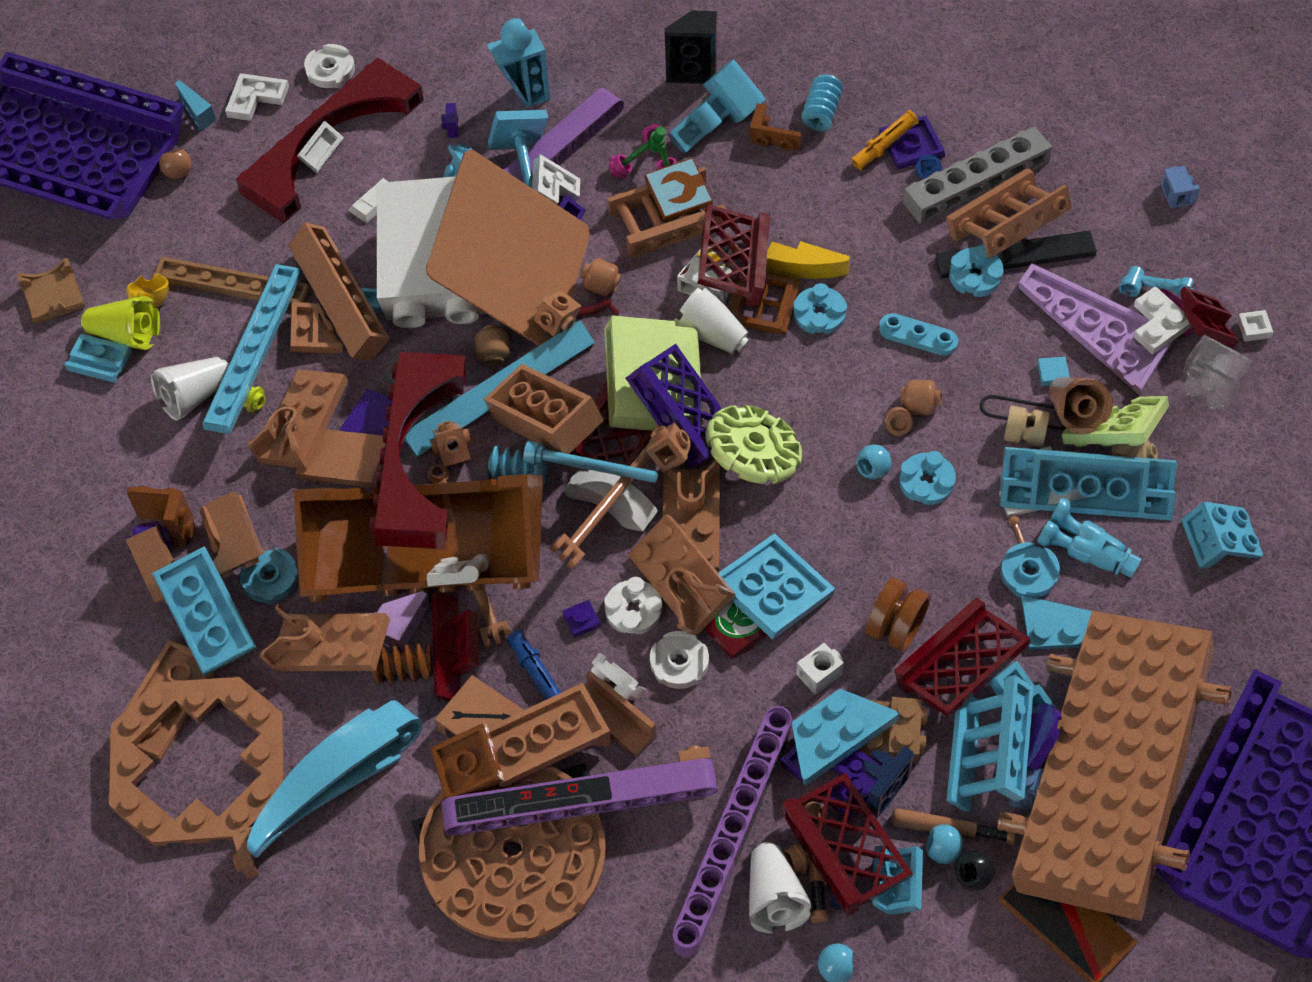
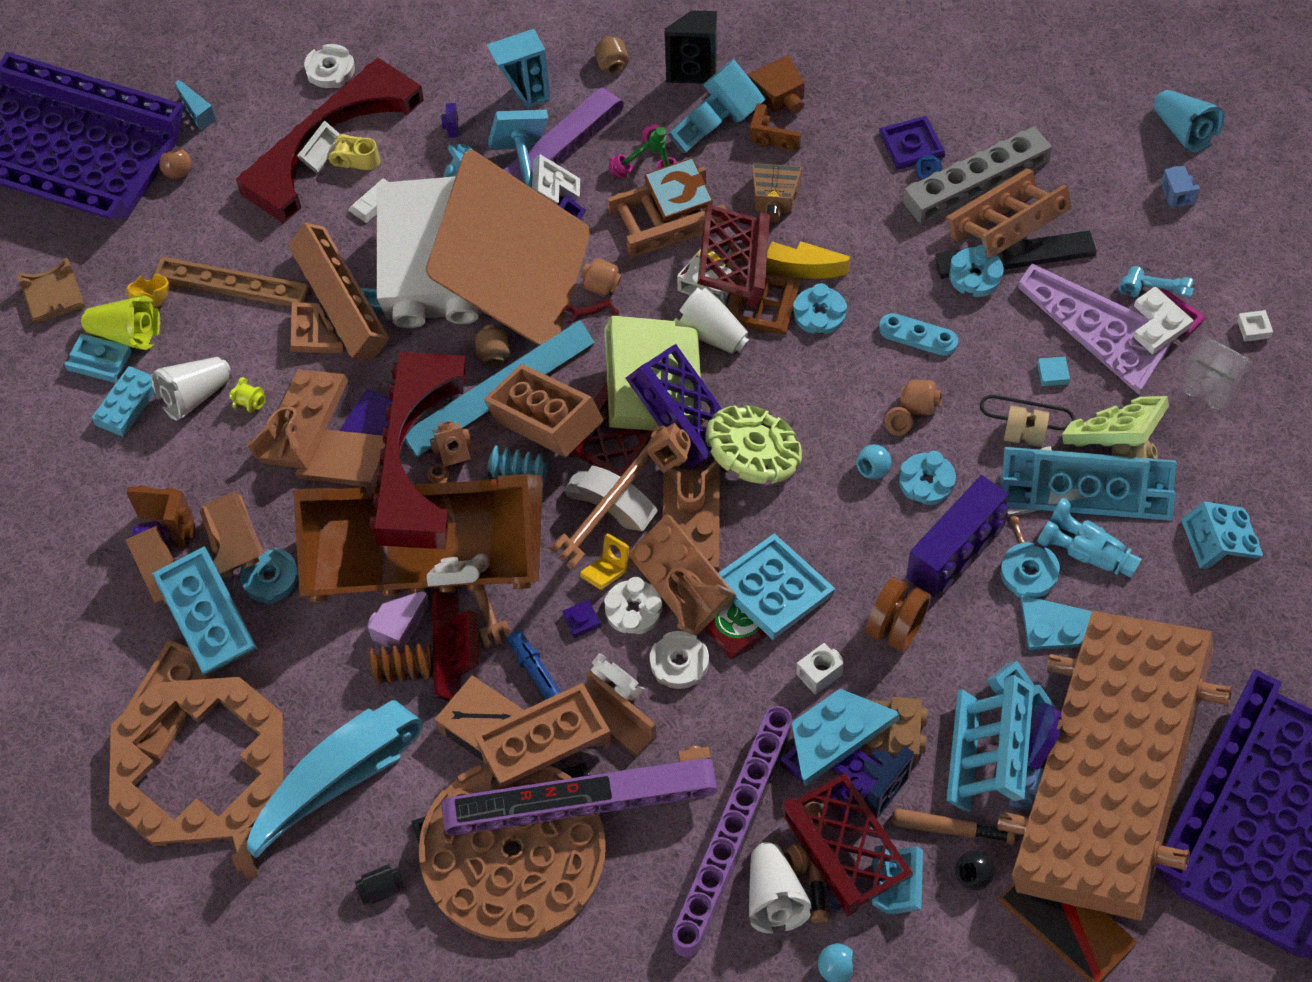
(124, 402): none -> medium azure piece
(252, 349): medium azure tile -> none
(255, 89): white plate -> none
(327, 642): nougat plate -> none
(356, 153): none -> light yellow piece
(379, 884): none -> black brick
(467, 762): dark orange tile -> none
(515, 35): medium azure piece -> none
(536, 453): medium azure piece -> none
(557, 313): nougat brick -> none
(608, 567): none -> yellow bracket
(611, 55): none -> medium nougat head
(775, 188): none -> medium nougat torso
(780, 85): none -> dark orange torso
(822, 103): medium azure piece -> none
(884, 140): light orange pin -> none
(941, 647): dark red fence -> none
(944, 844): medium azure piece -> none
(958, 536): none -> dark purple brick
(1080, 403): nougat cone -> none
(1189, 119): none -> medium azure cone
(1207, 316): dark red slope -> none

